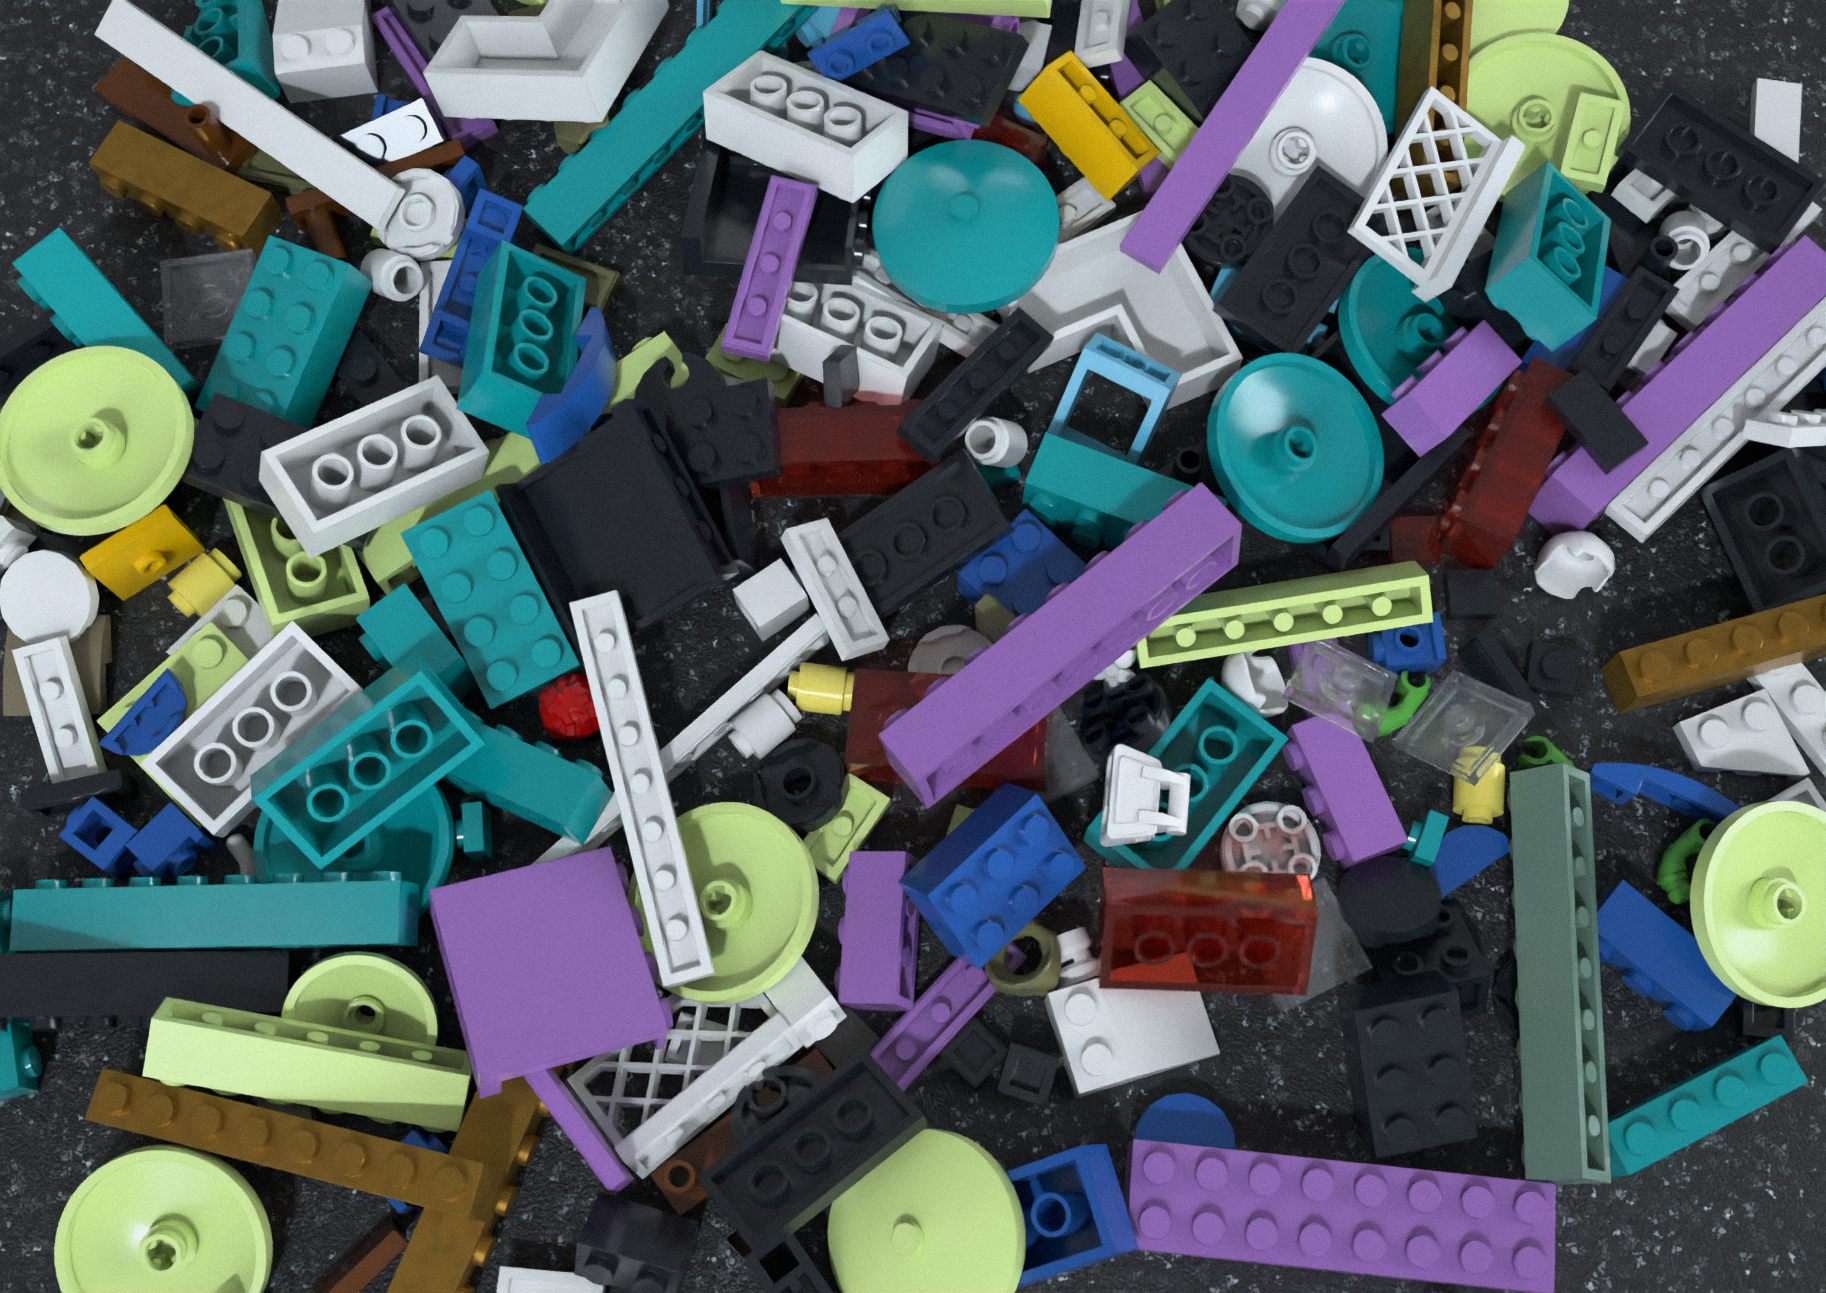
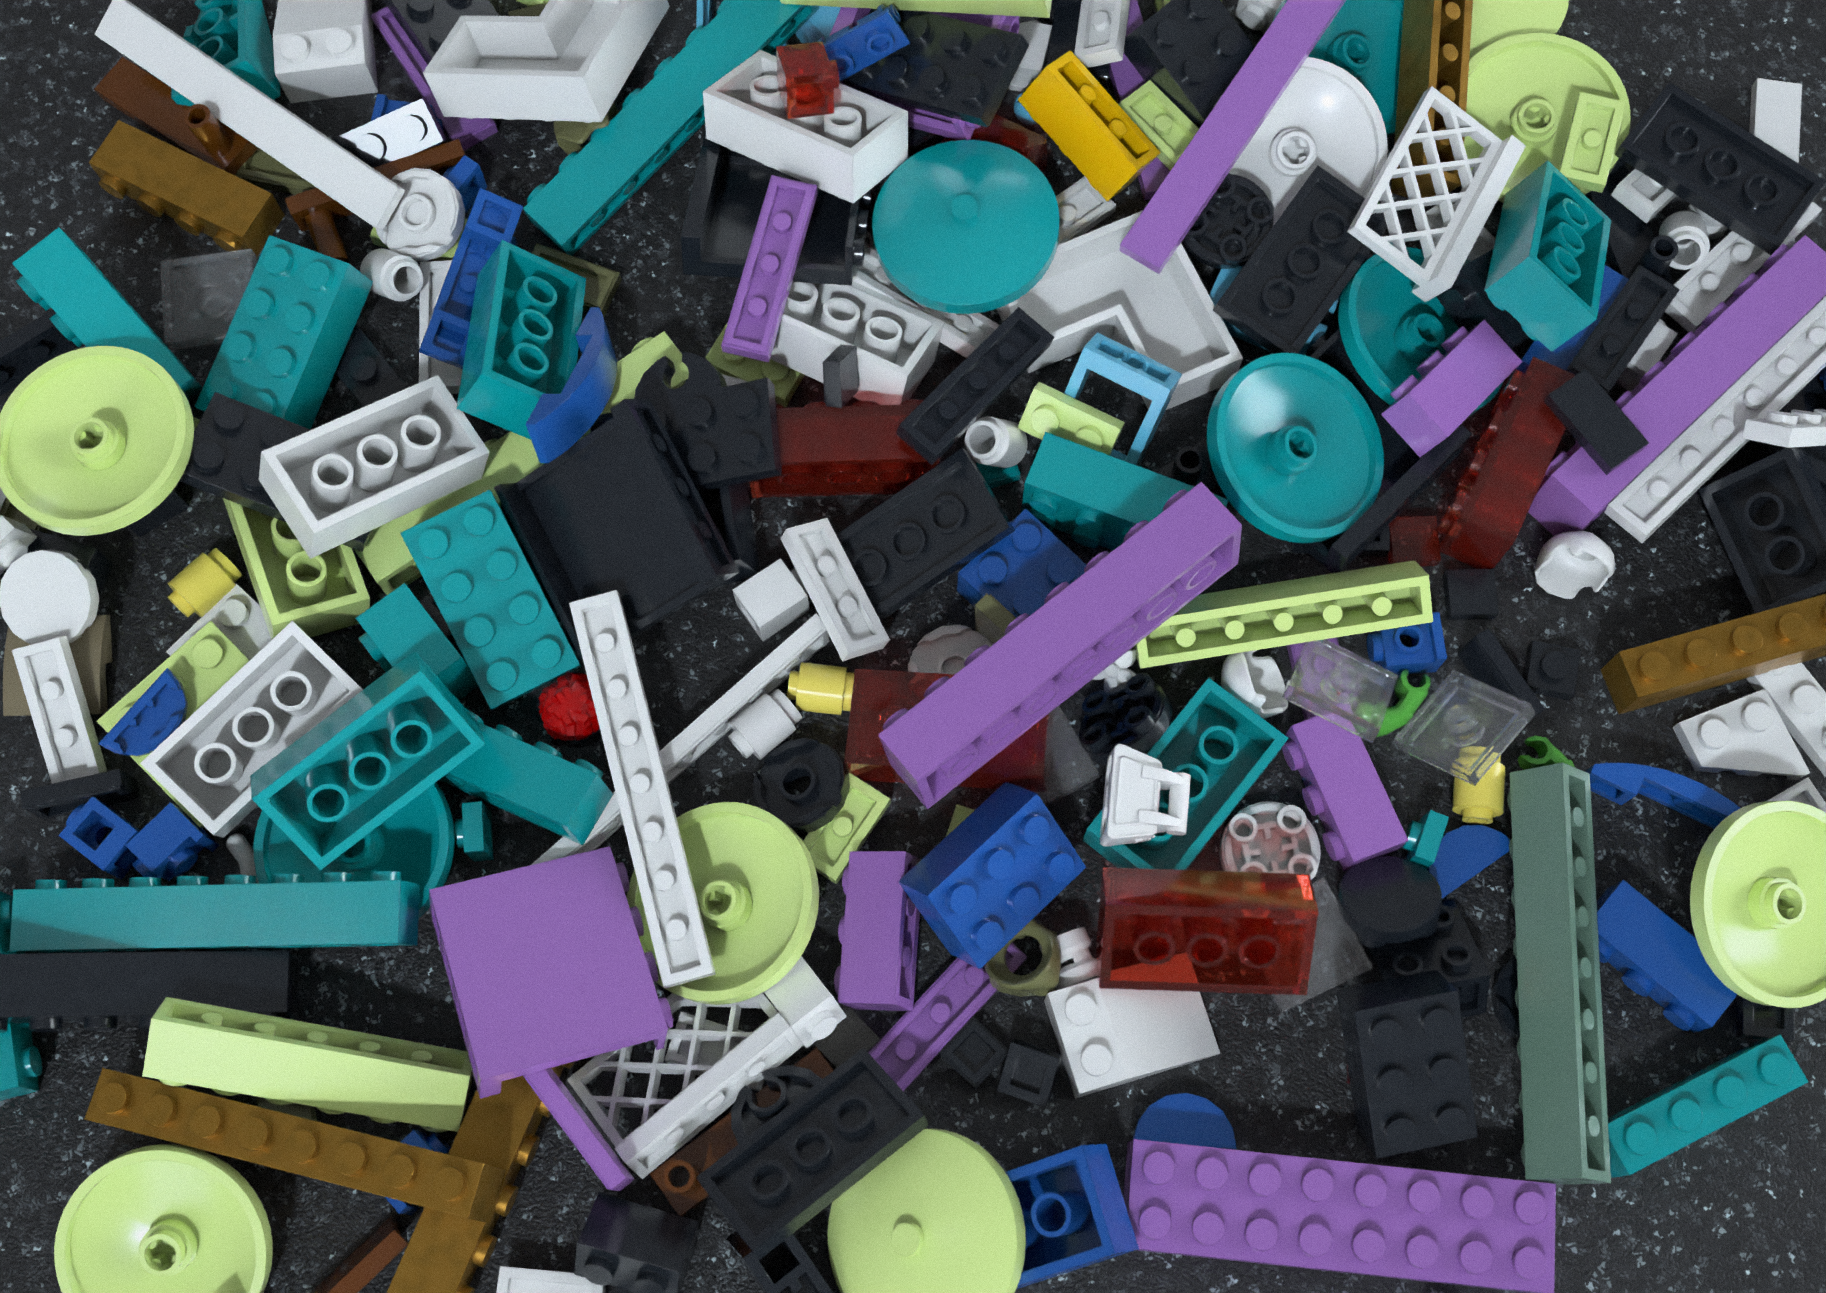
(142, 552): yellow plate -> none
(341, 983): yellowish green dish -> none
(806, 79): none -> clear red brick
(1069, 419): none -> yellowish green plate
(1673, 869): bright green piece -> none

